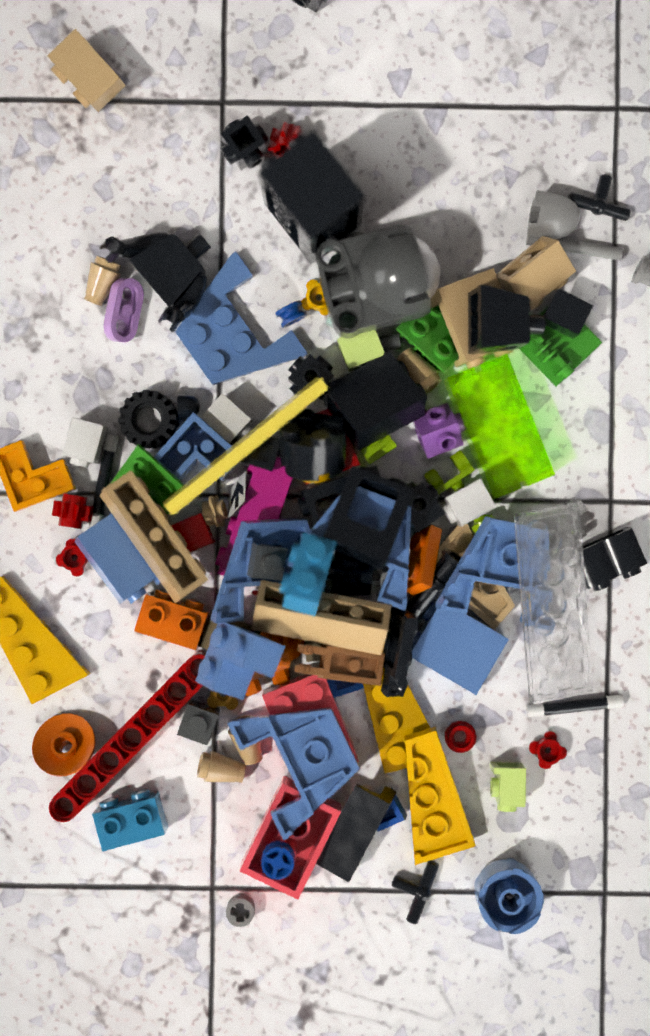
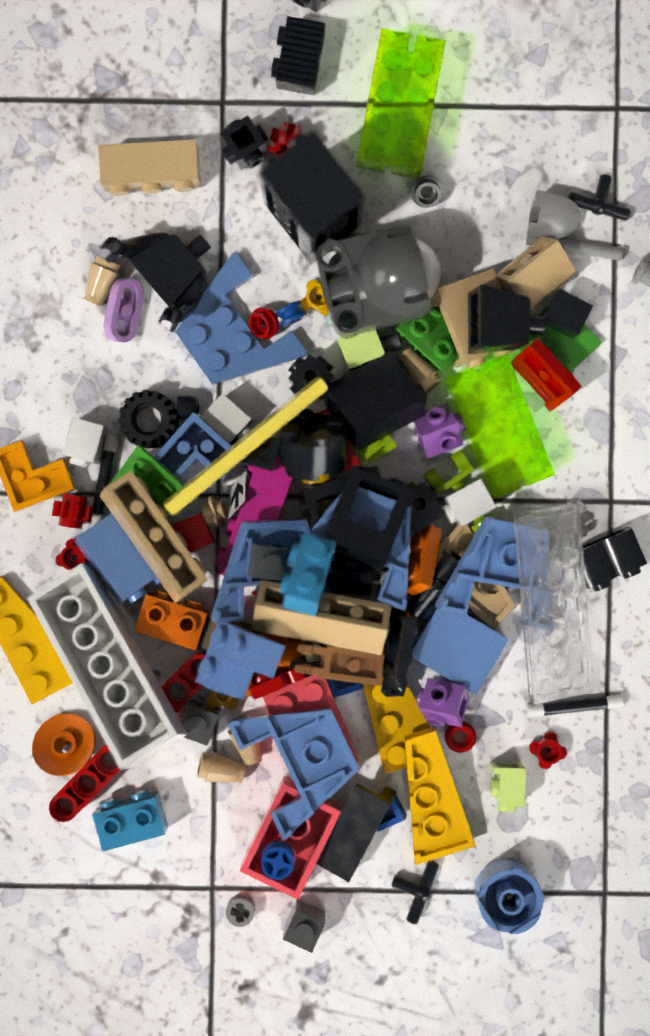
(86, 70): tan brick -> none
(106, 666): none -> white brick
(149, 166): none -> tan brick
(264, 322): none -> red plate
(266, 685): none -> red plate
(299, 56): none -> black brick
(304, 926): none -> dark grey brick
(400, 104): none -> clear neon green piece
(430, 199): none -> dark grey plate
(443, 702): none -> medium lavender brick
(545, 374): none -> red plate

